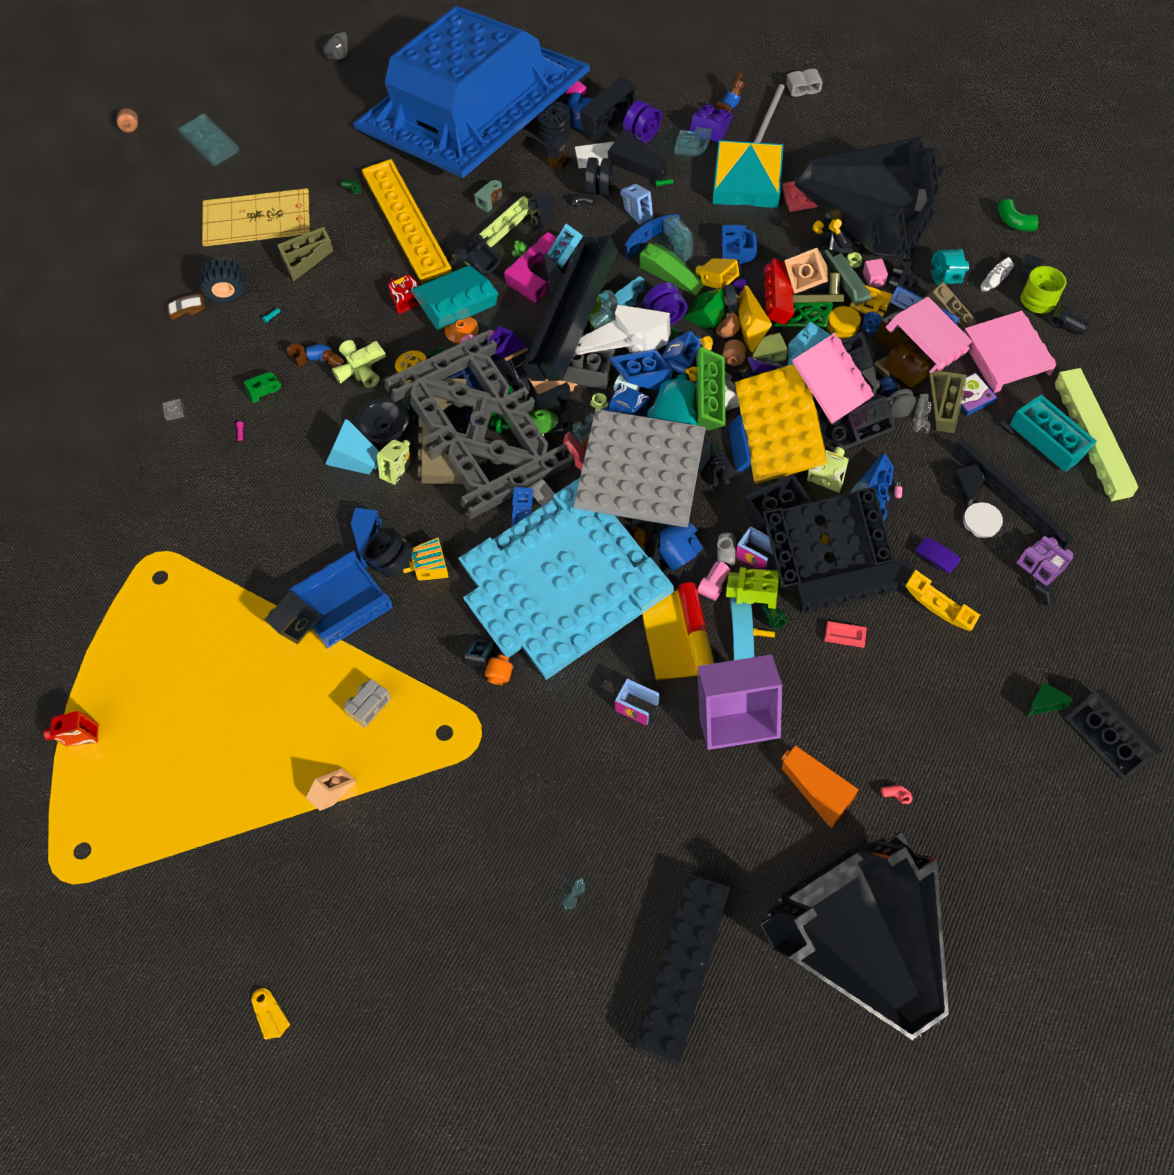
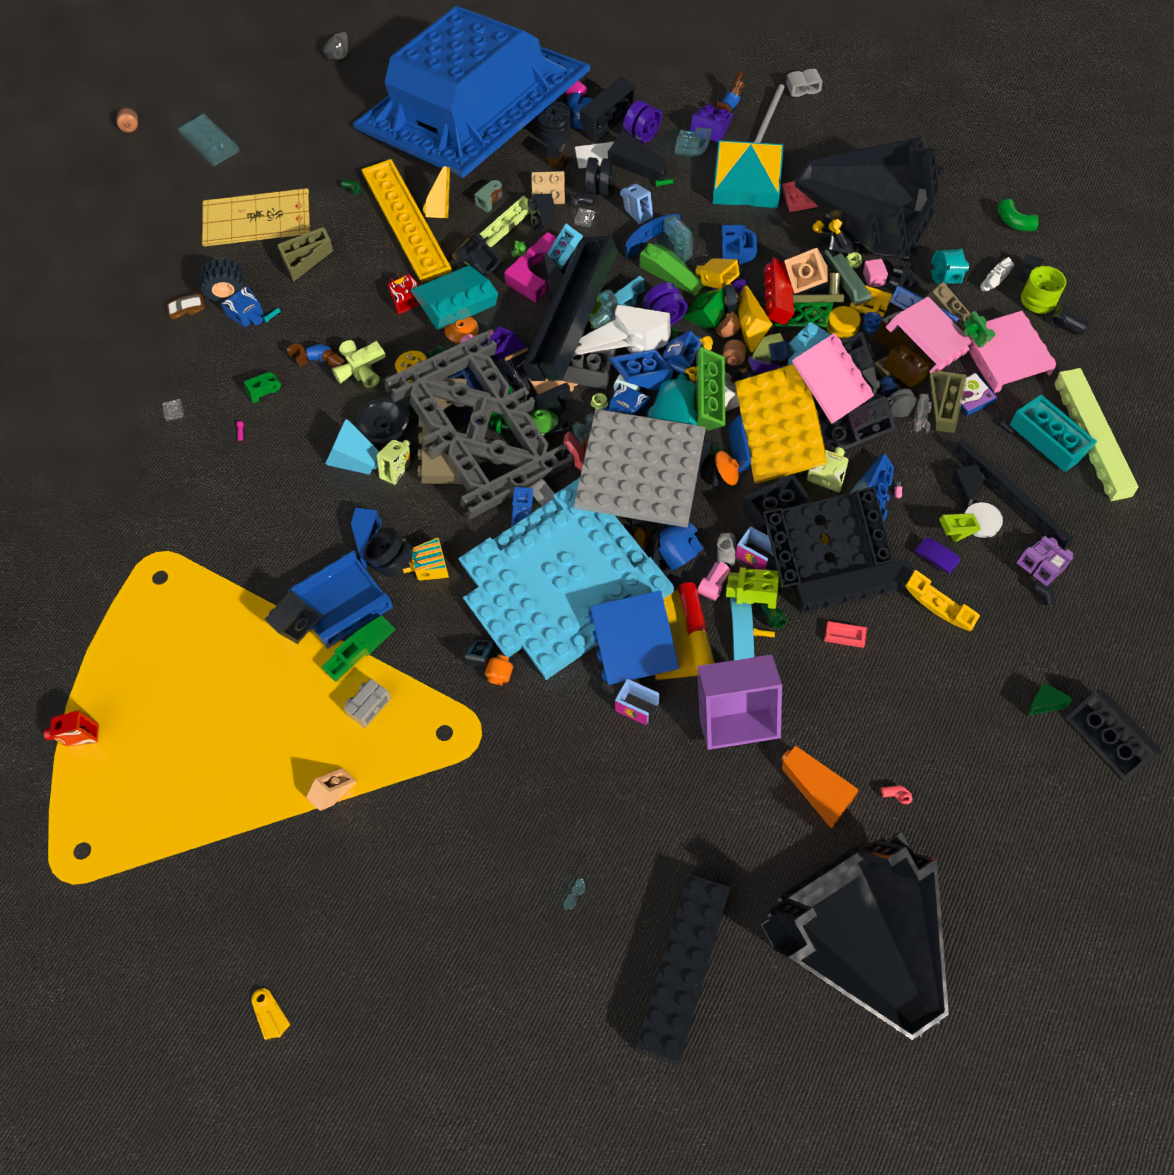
(243, 308): none -> blue torso
(356, 646): none -> green slope
(438, 199): none -> yellow slope
(549, 183): none -> tan hinge
(584, 217): none -> clear plate
(633, 637): none -> blue panel
(727, 468): none -> orange dish
(778, 351): none -> dark blue tile
(959, 525): none -> lime slope
(976, 328): none -> green hips

